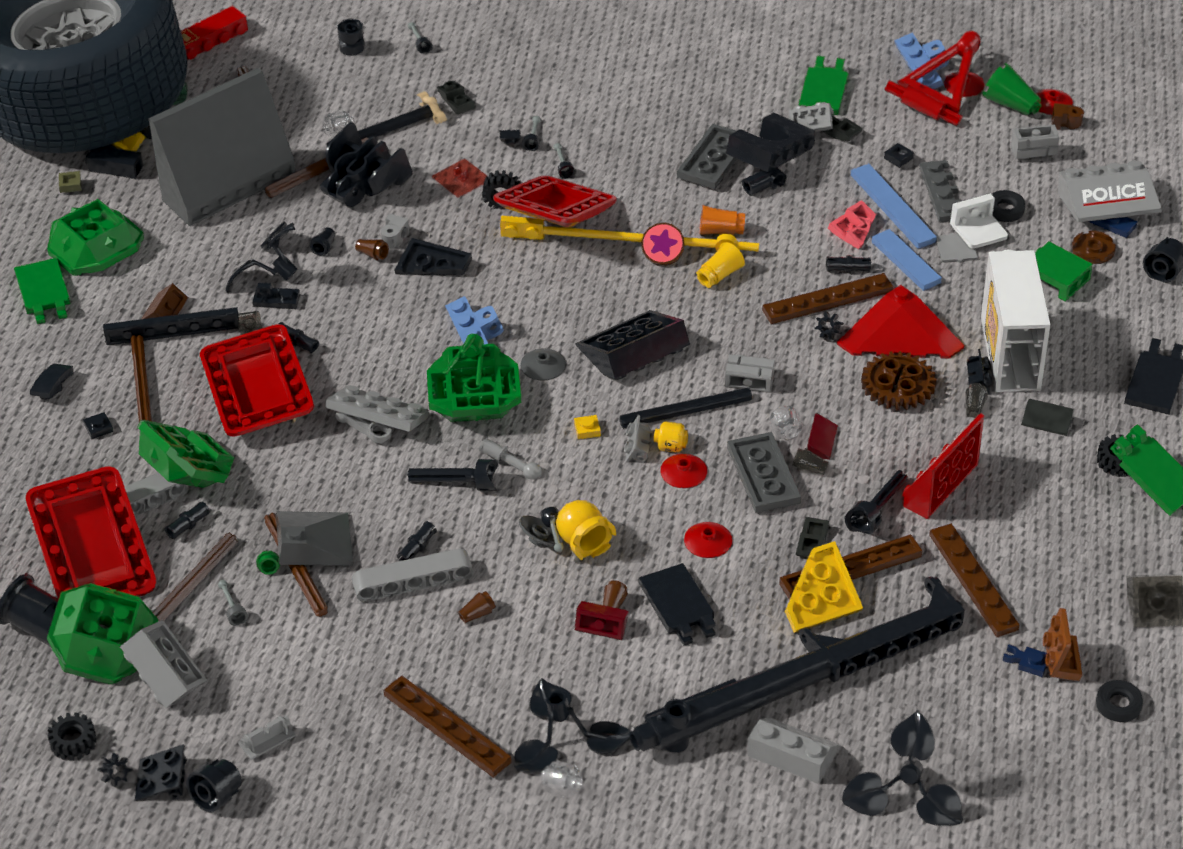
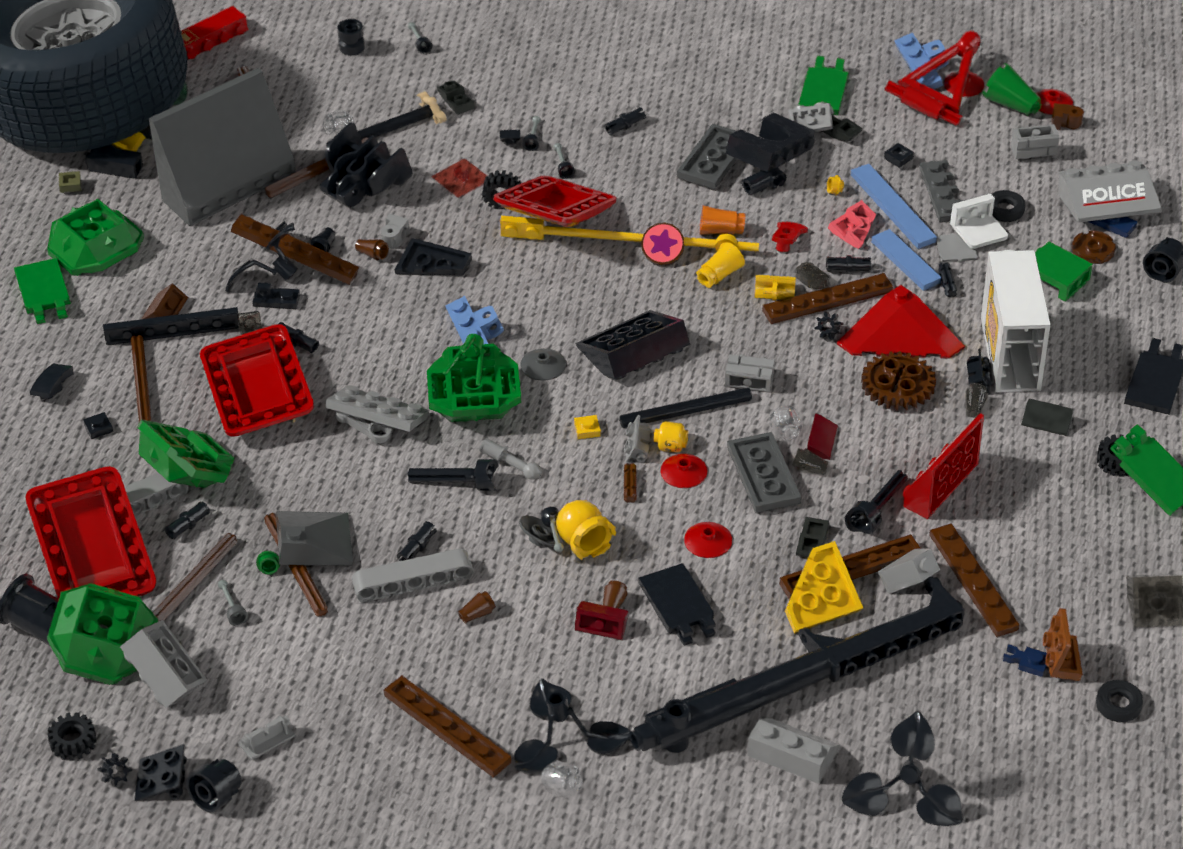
(296, 249): none -> reddish brown plate
(625, 121): none -> black pin
(630, 483): none -> reddish brown axle
(774, 287): none -> yellow hips
(787, 234): none -> red piece
(812, 276): none -> clear smoke plate
(835, 185): none -> yellow plate
(909, 570): none -> light grey slope
(947, 279): none -> black axle

